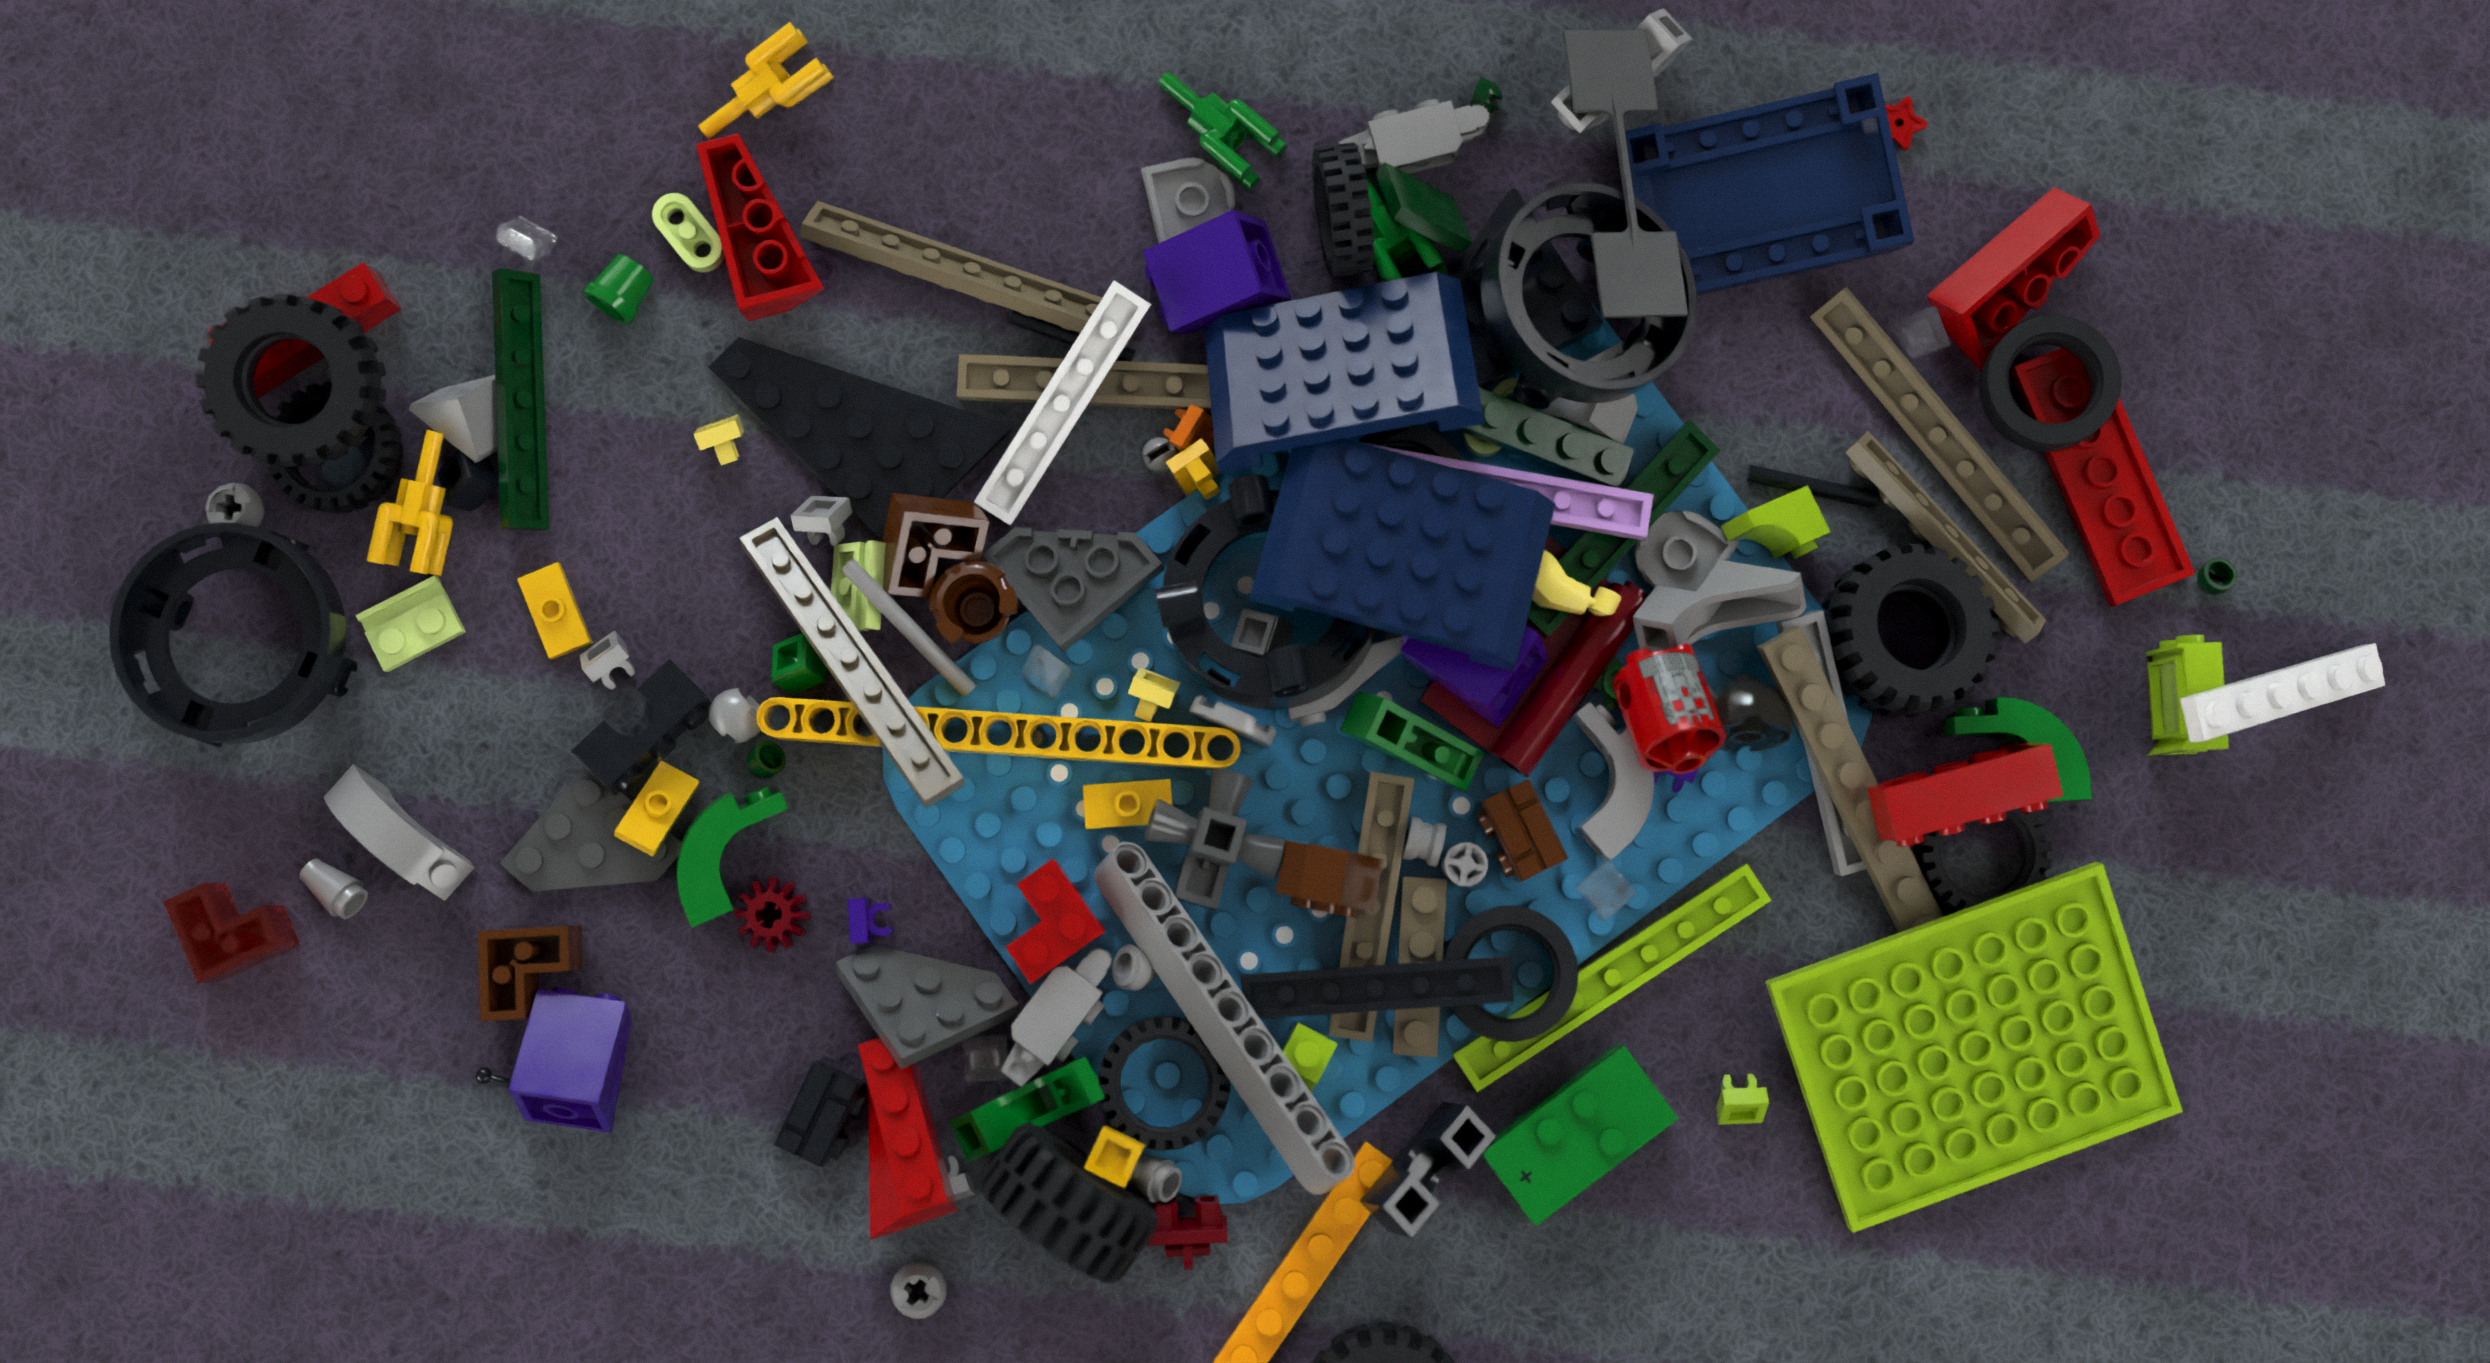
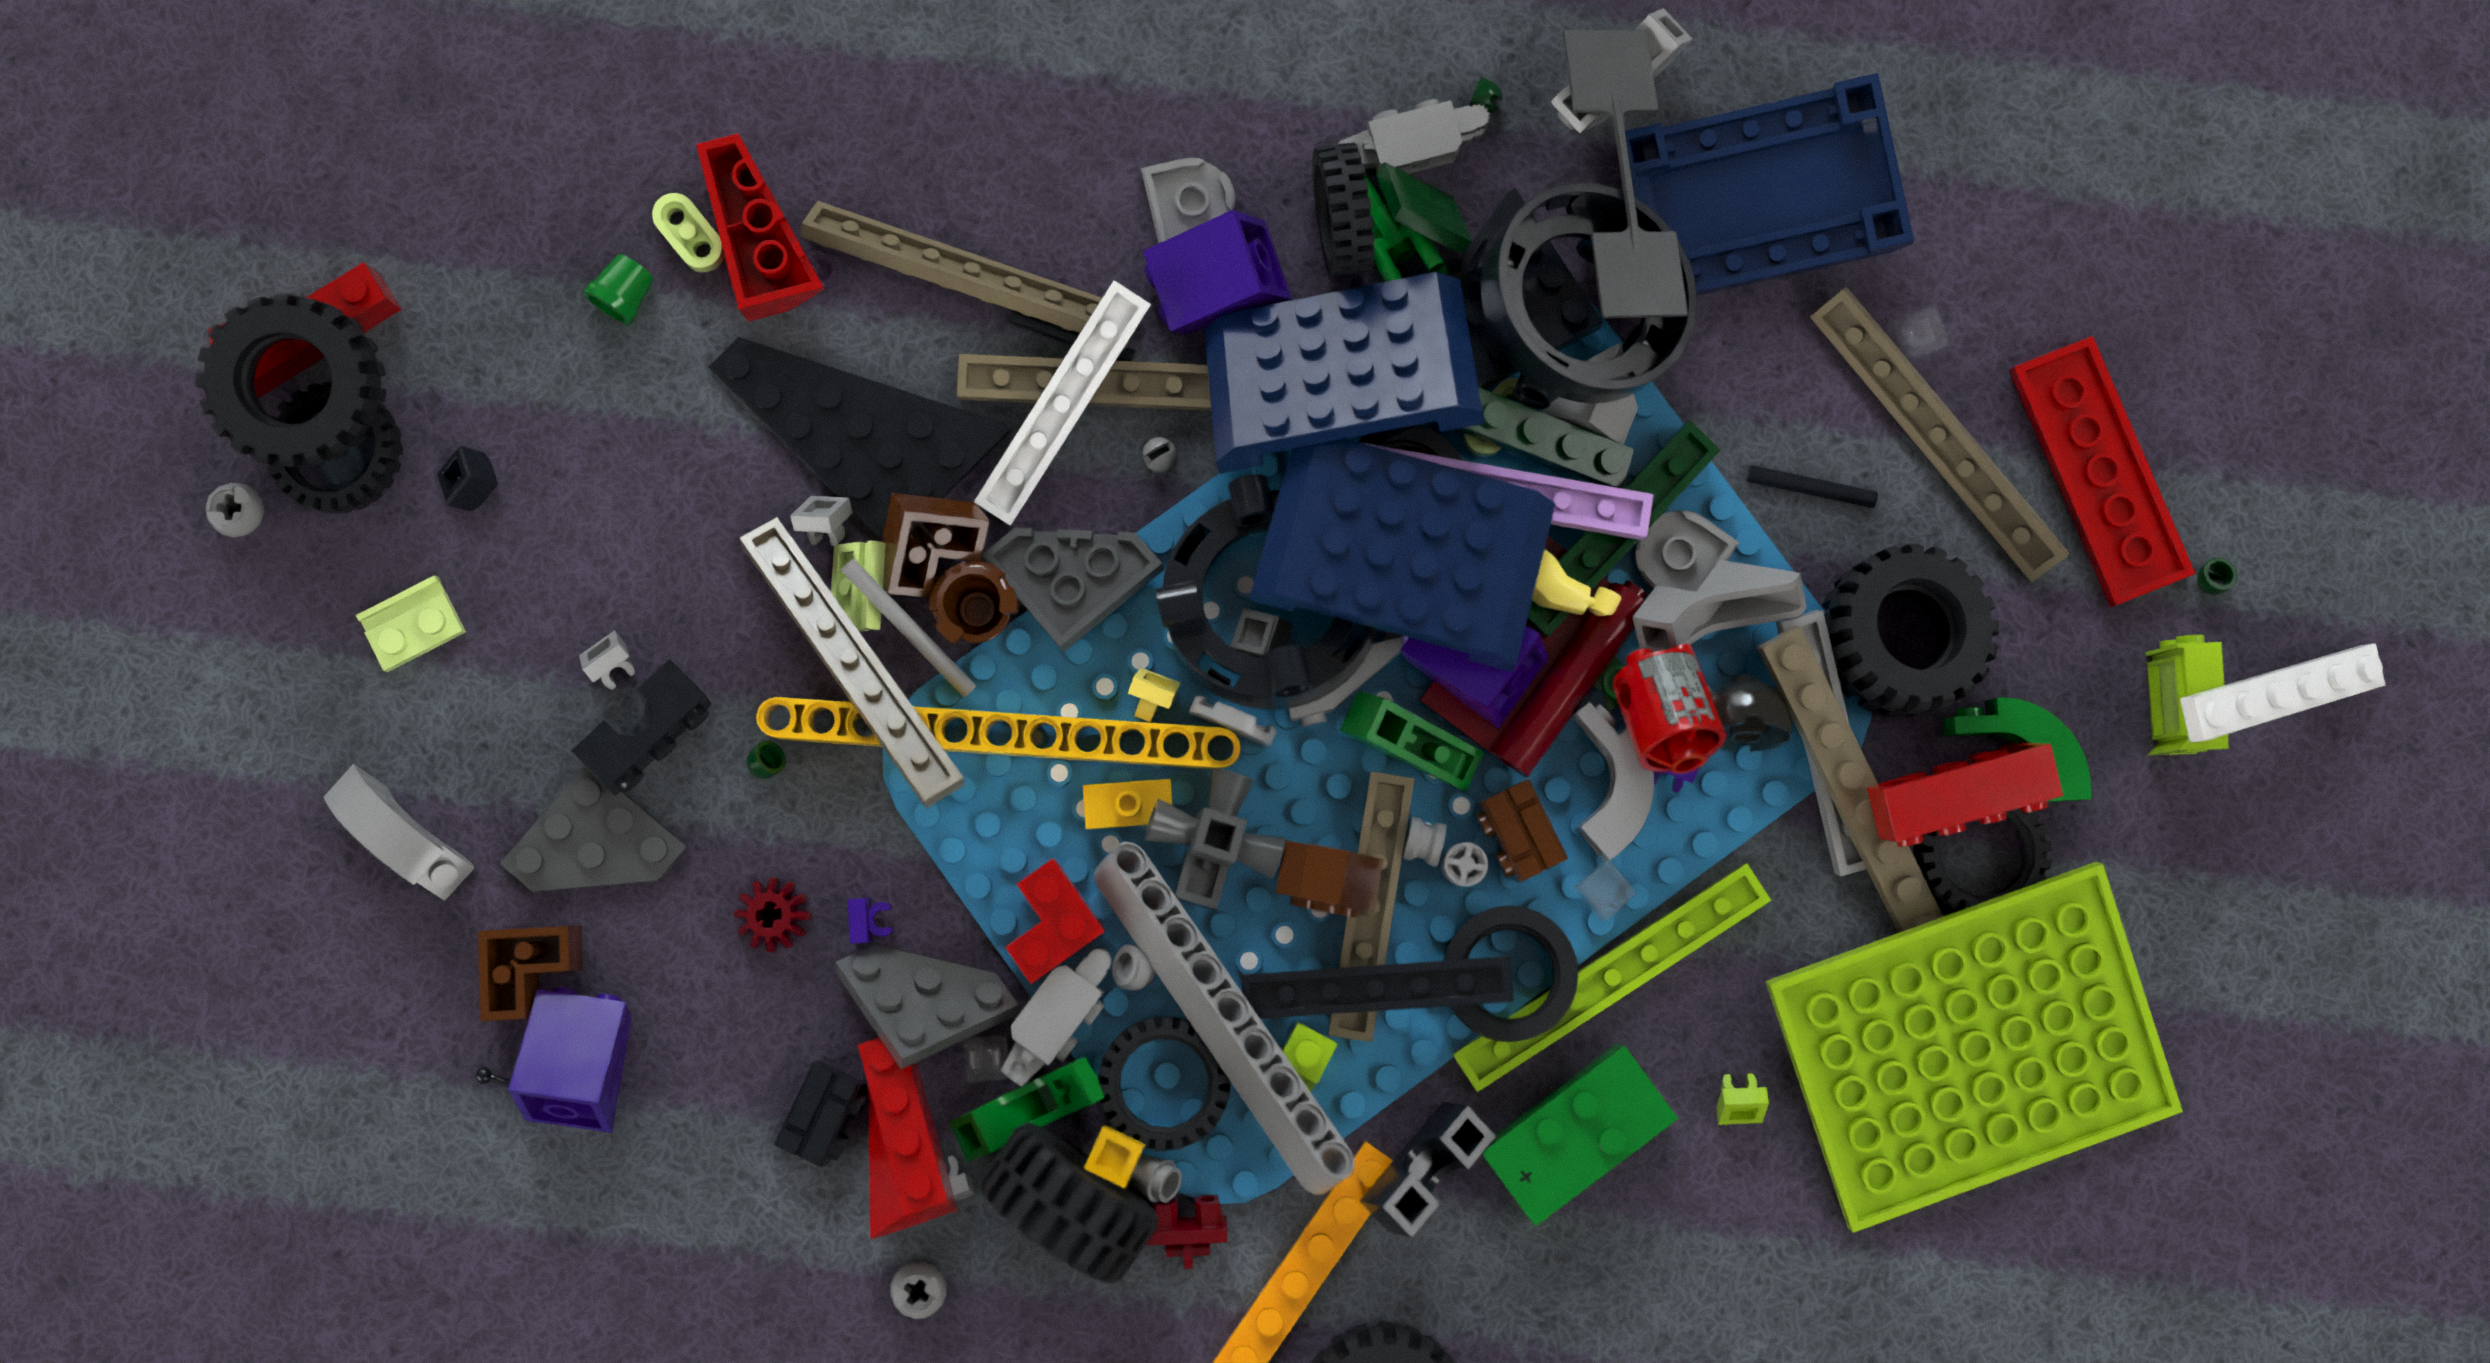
(157, 601): black piece -> none
(221, 940): clear red brick -> none
(334, 889): light grey cone -> none
(417, 514): yellow plant -> none
(464, 415): light grey slope -> none
(520, 400): dark green plate -> none
(526, 239): clear tile -> none
(554, 610): yellow plate -> none
(656, 808): yellow plate -> none
(703, 844): green arch -> none
(721, 436): light yellow tile -> none
(734, 715): light grey piece -> none
(768, 81): yellow plant -> none
(796, 665): green slope -> none
(1046, 672): clear slope -> none
(1193, 425): orange tile -> none
(1195, 470): yellow tile -> none
(1225, 128): green plant -> none
(1419, 941): dark tan plate -> none
(1782, 524): lime arch -> none
(1910, 122): red plate -> none
(1932, 524): dark tan plate -> none
(2014, 272): red wedge -> none
(2073, 336): black tyre -> none

